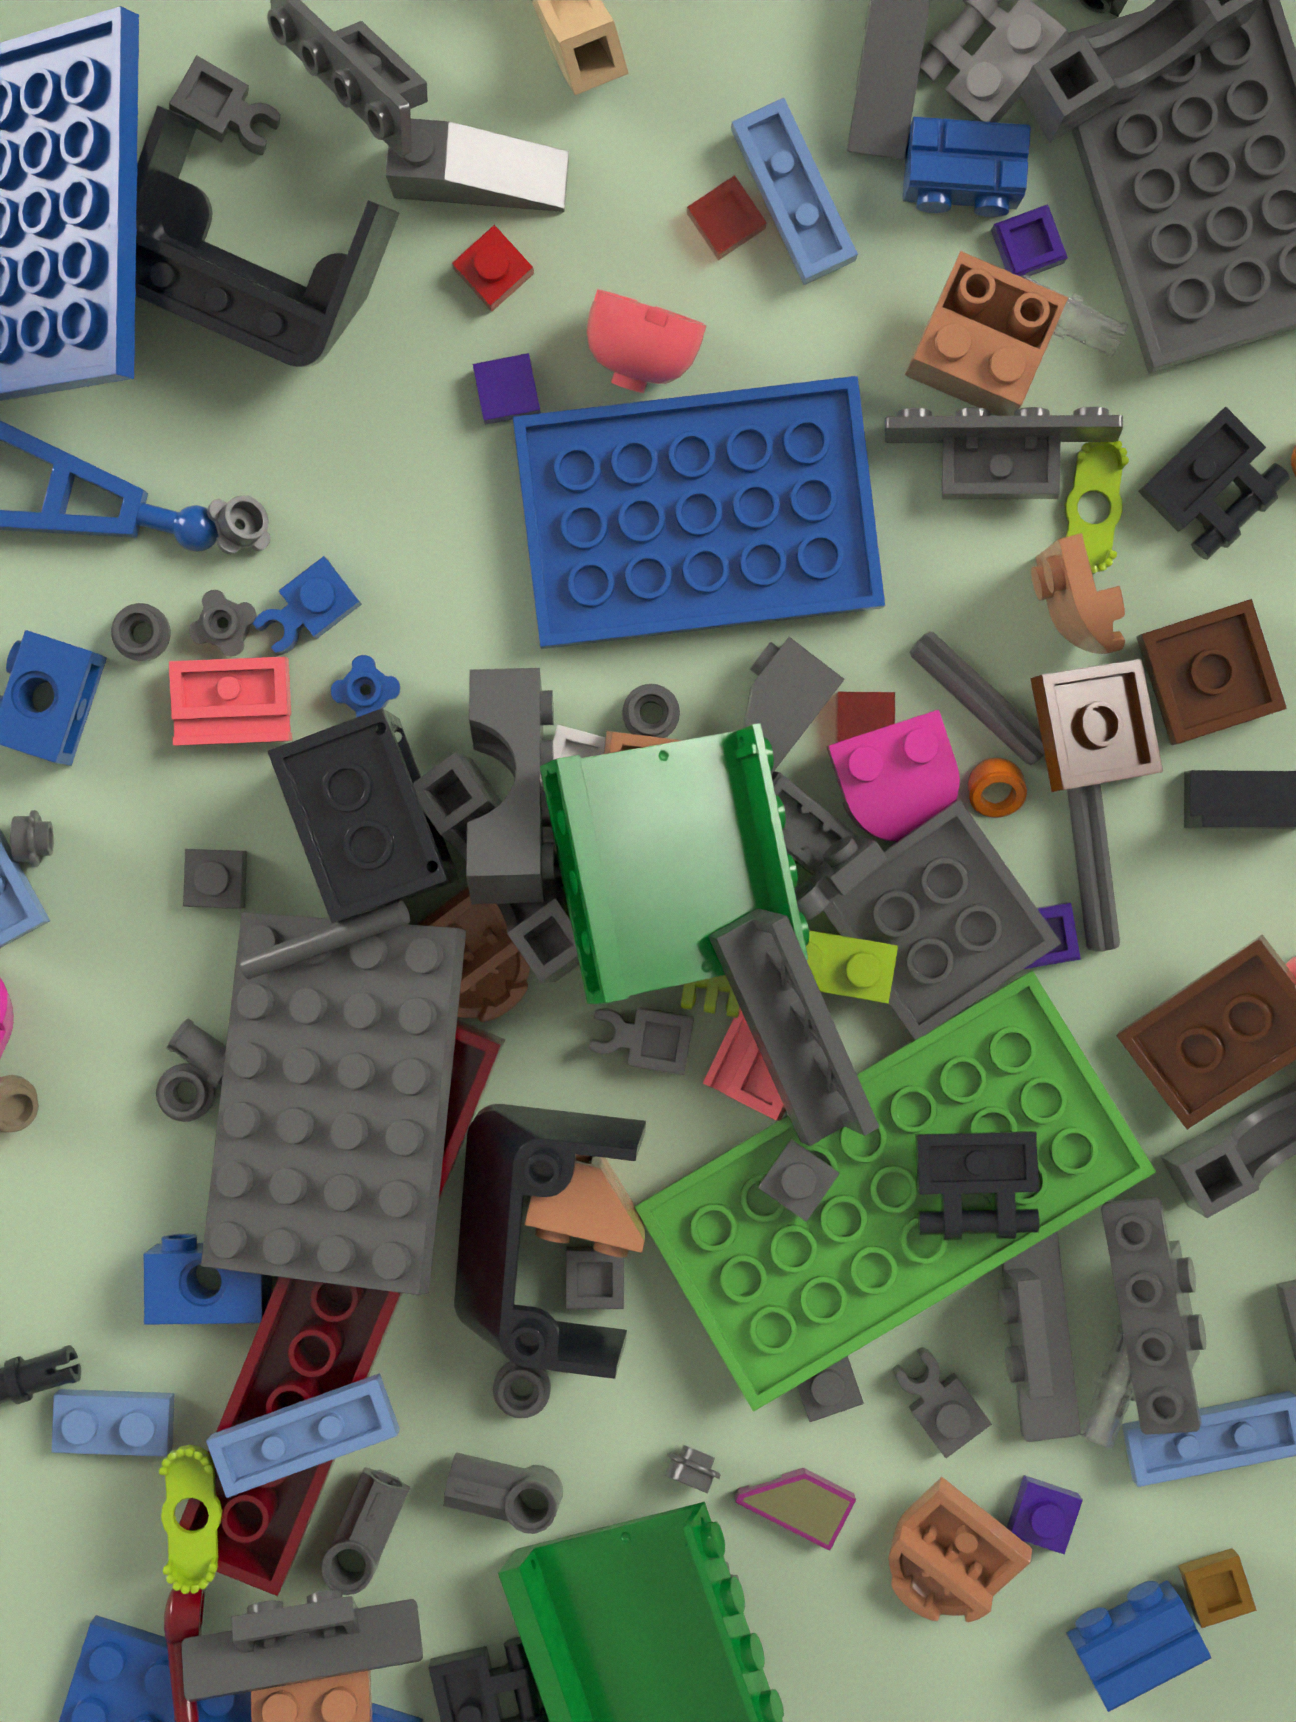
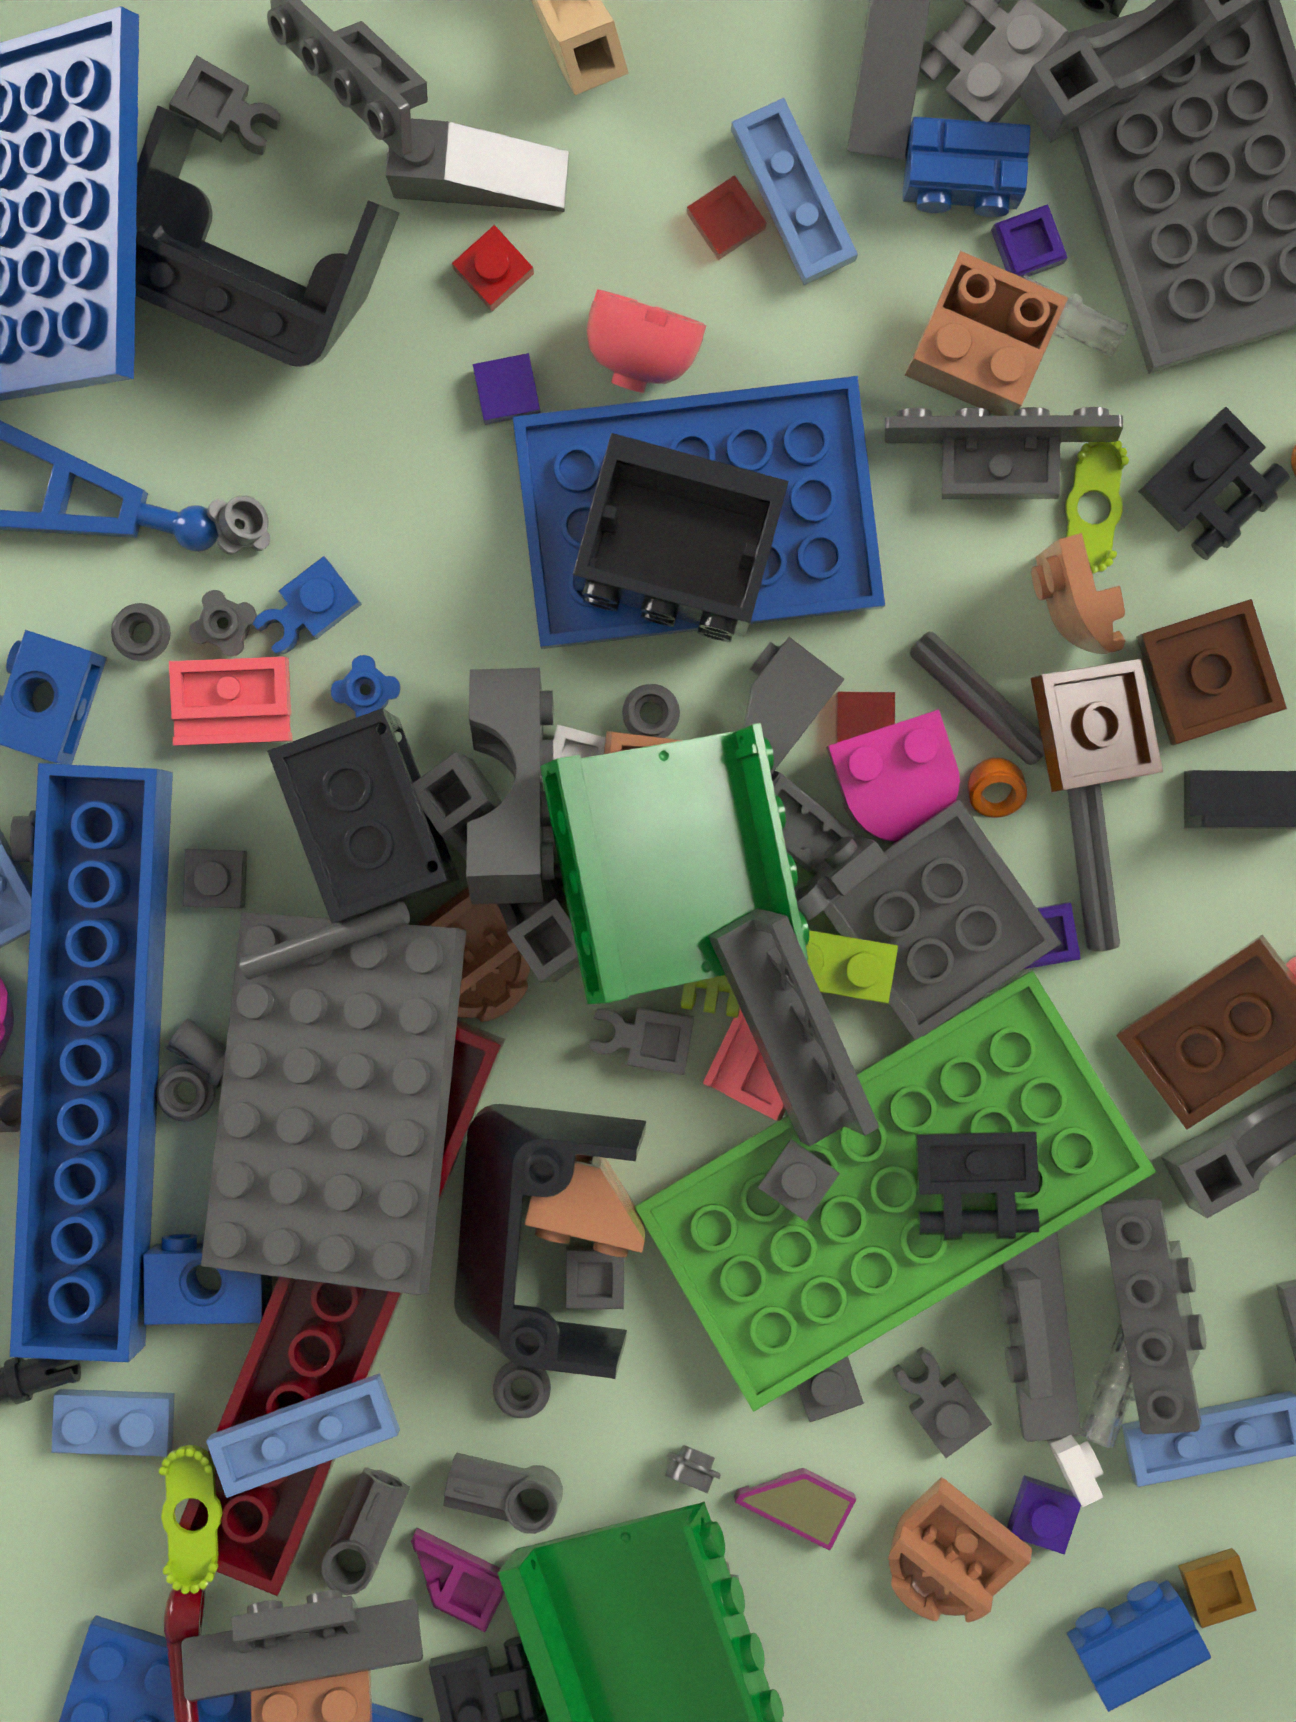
(91, 1061): none -> blue brick
(458, 1580): none -> magenta tile
(678, 537): none -> black container
(1078, 1467): none -> white plate

